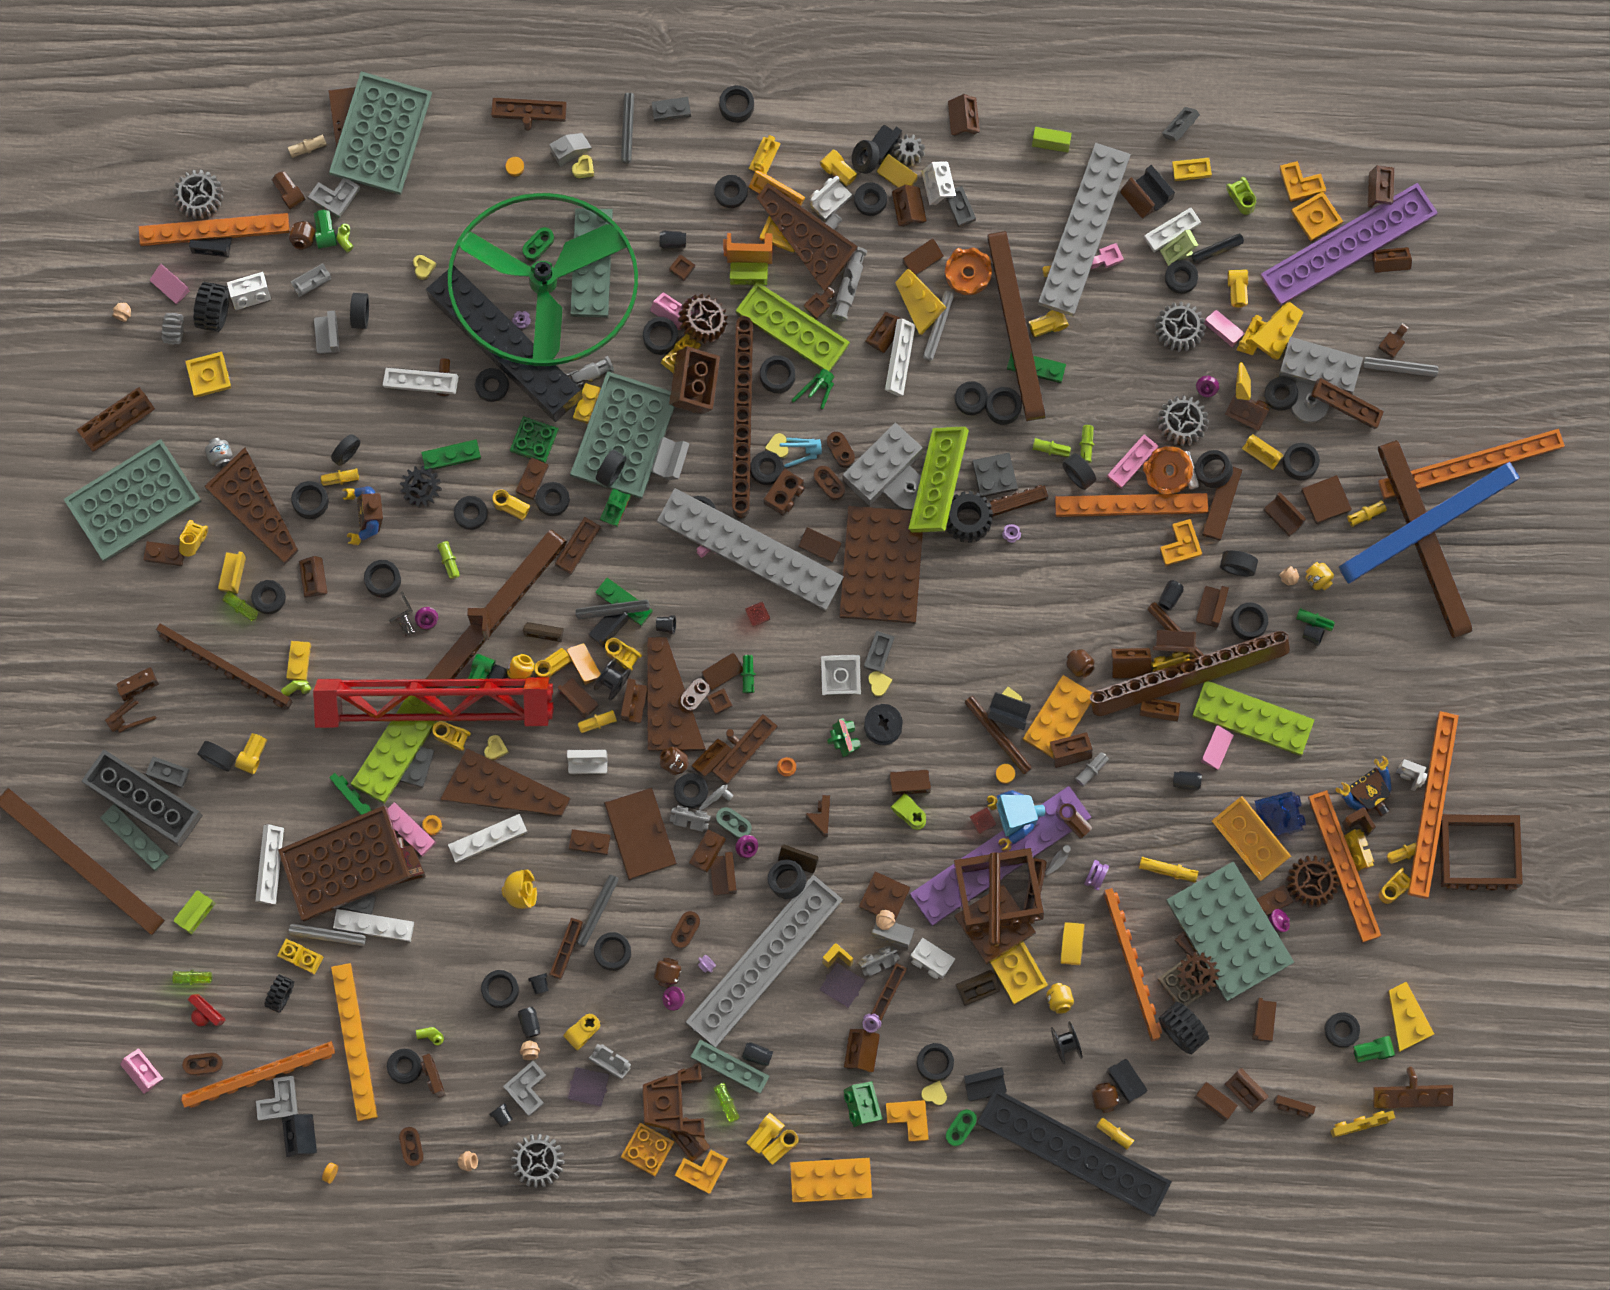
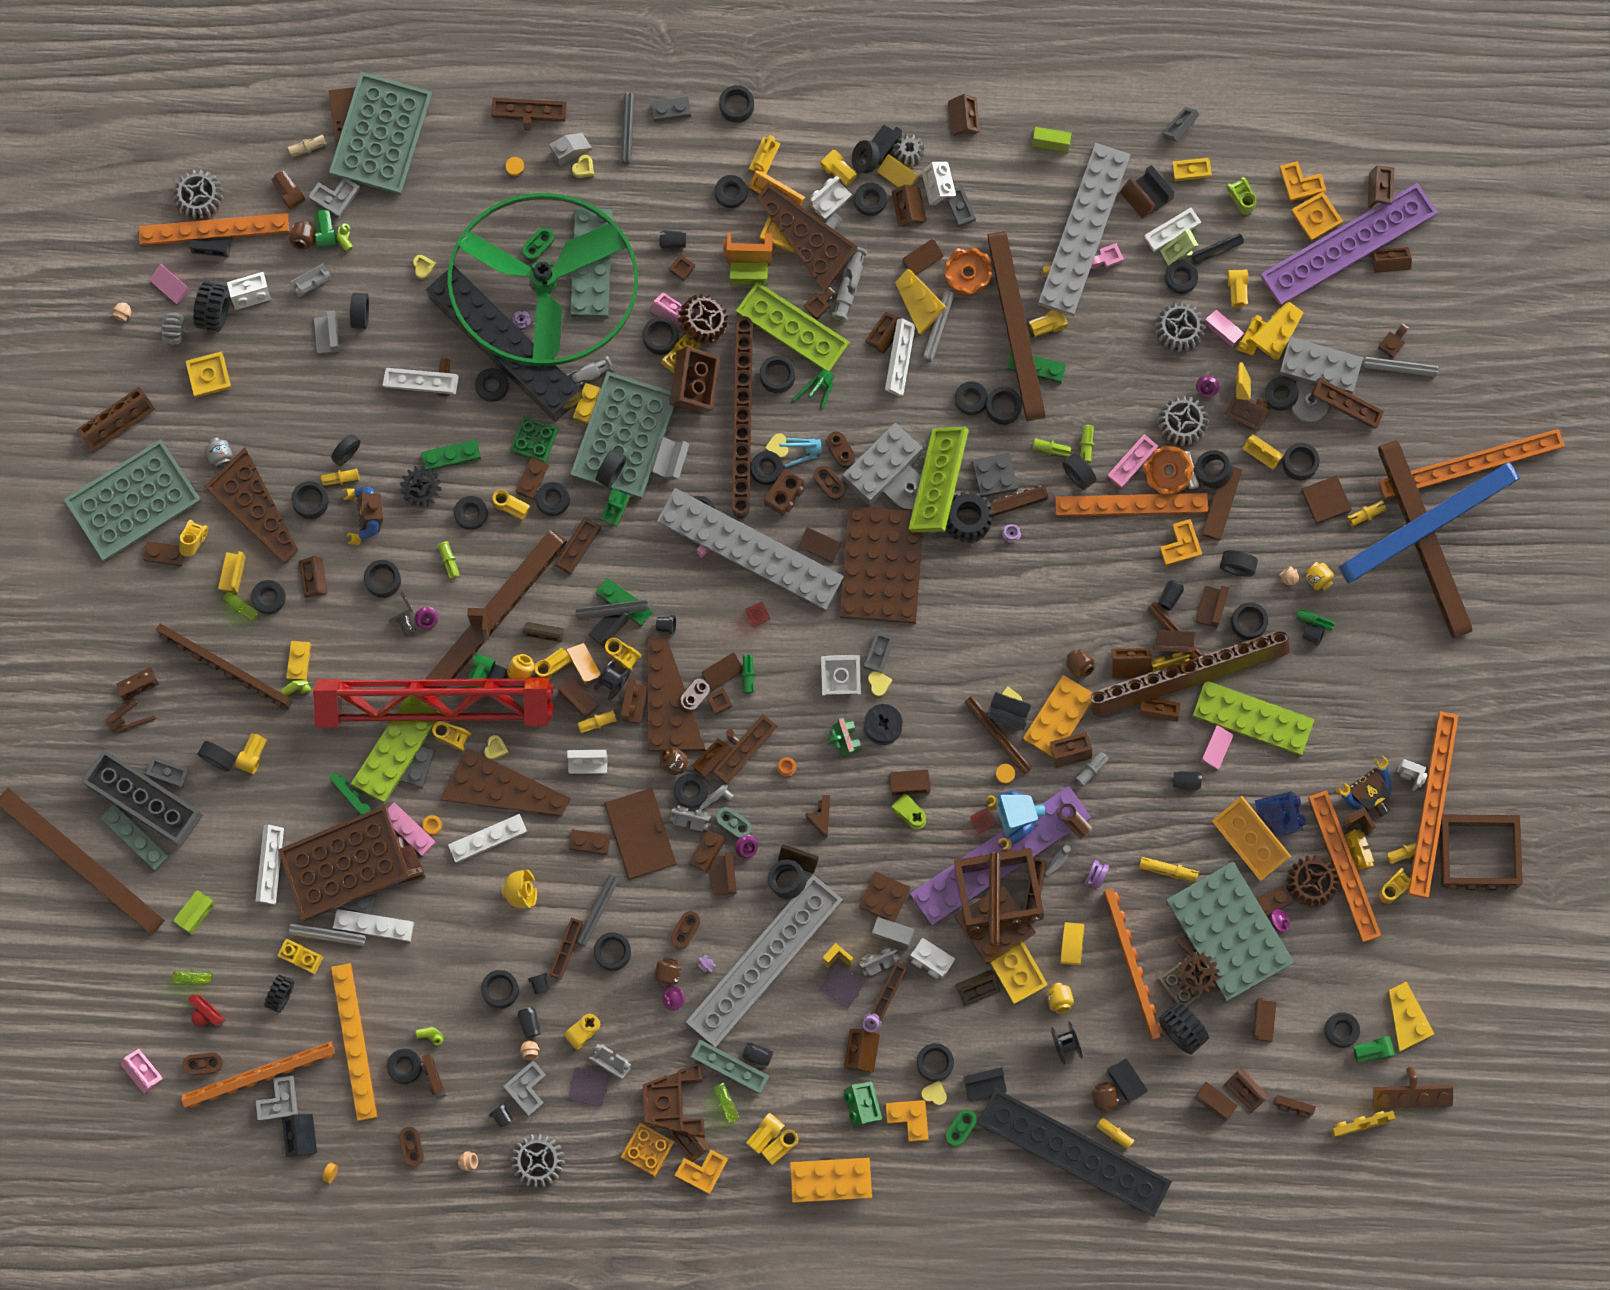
(885, 920): light nougat plate -> none
(1285, 514): reddish brown panel -> none

